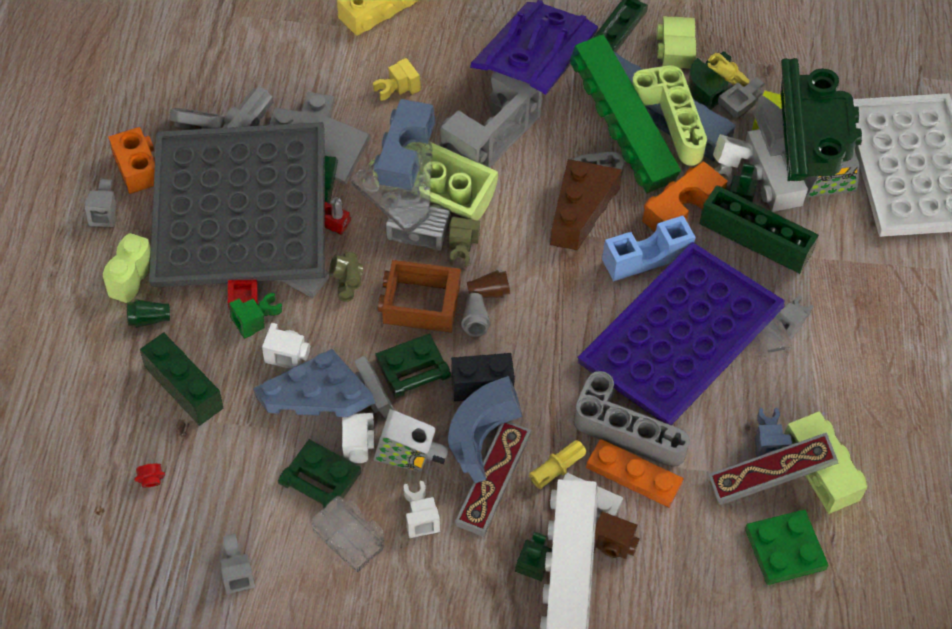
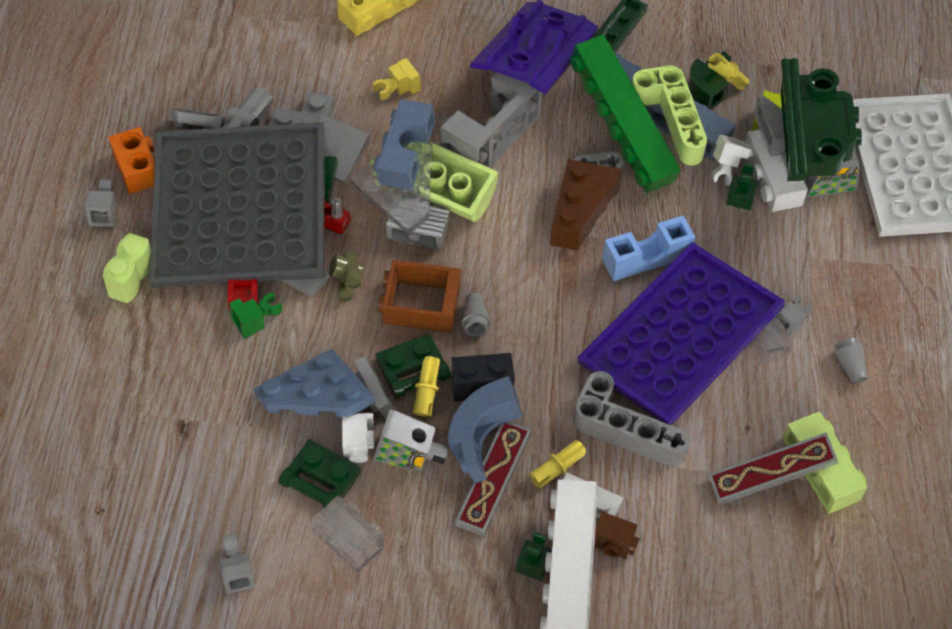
(146, 313): dark green cone -> none
(149, 475): red plate -> none
(181, 378): dark green brick -> none
(284, 348): white brick -> none
(424, 514): white piece -> none
(426, 387): none -> light yellow axle
(462, 234): olive piece -> none
(490, 285): reddish brown cone -> none
(634, 473): orange plate -> none
(677, 41): yellowish green brick -> none
(692, 188): orange arch -> none
(740, 99): light grey plate -> none
(758, 229): dark green brick -> none
(769, 434): sand blue piece -> none
(786, 547): green plate -> none
(851, 357): none -> light grey cone

